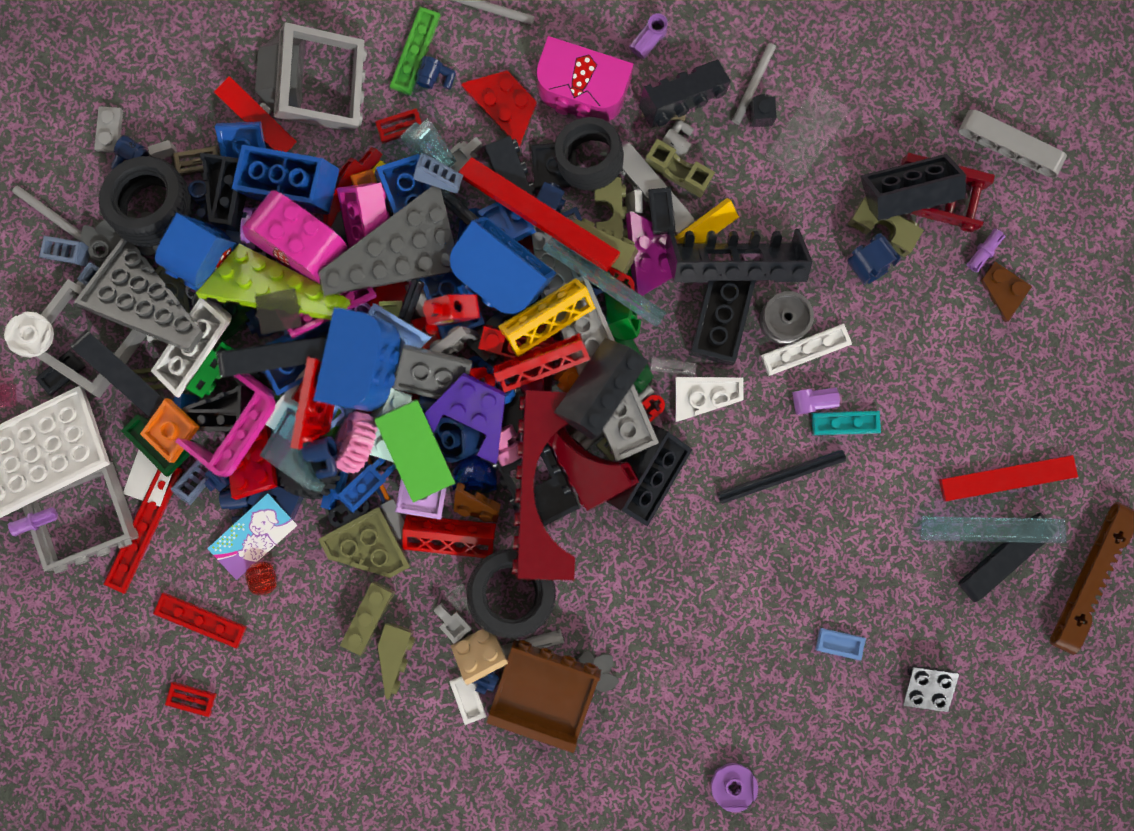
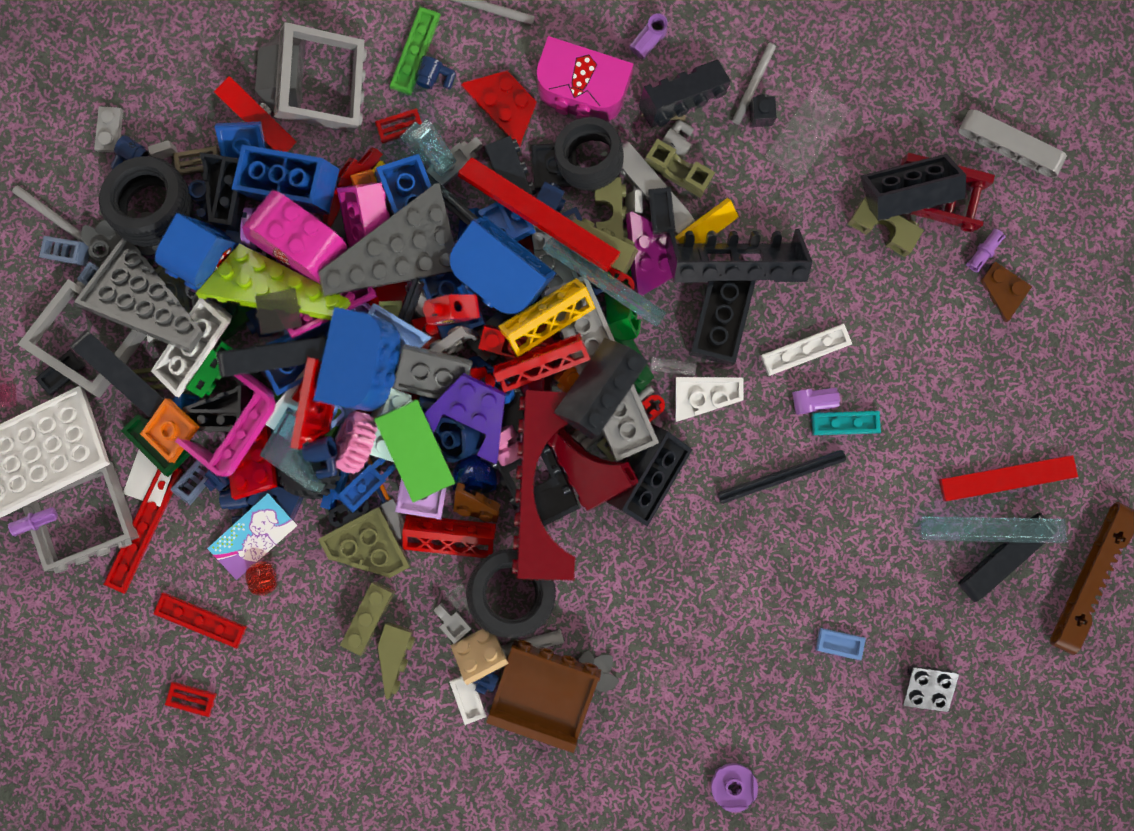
(29, 334): white tile -> none
(430, 172): sand blue slope -> none
(798, 312): flat silver wheel -> none
(874, 259): dark blue brick -> none

